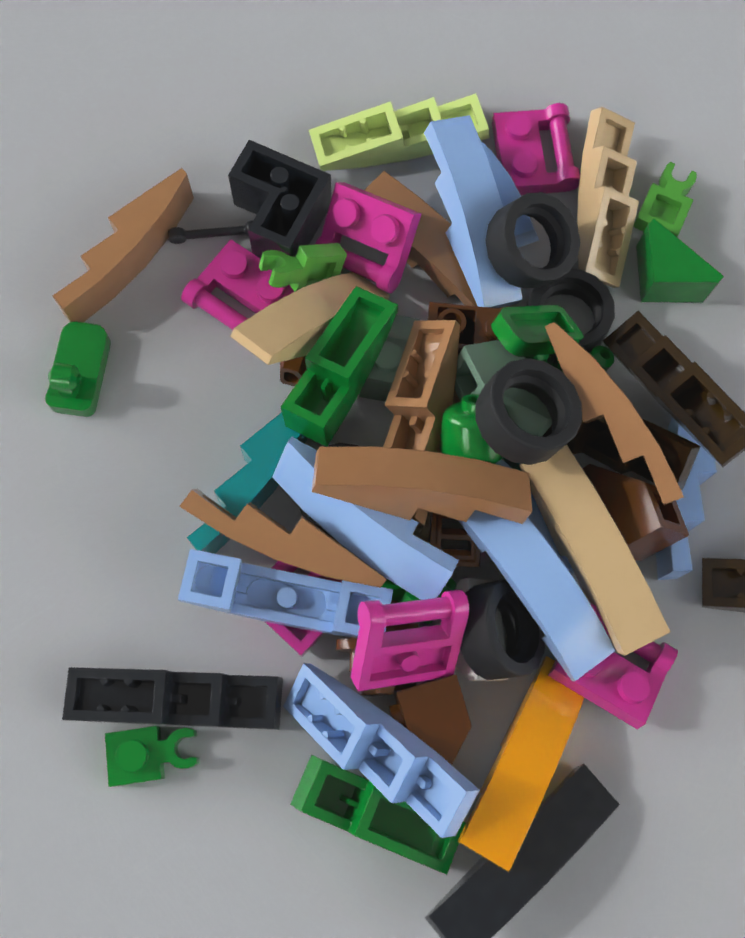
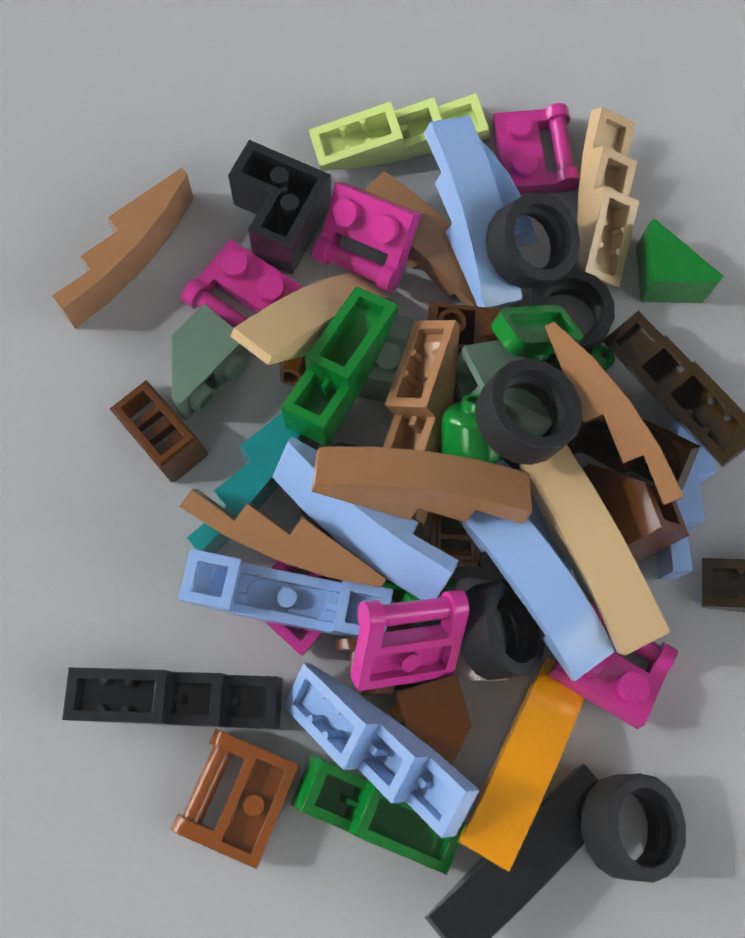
(78, 369): green piece -> none
(141, 754): green plate -> none
(179, 235): black hinge -> none
(179, 451): none -> reddish brown slope
(203, 360): none -> sand green slope
(251, 806): none -> dark orange plate
(308, 267): bright green plate -> none
(665, 827): none -> black tyre
(667, 202): bright green plate -> none

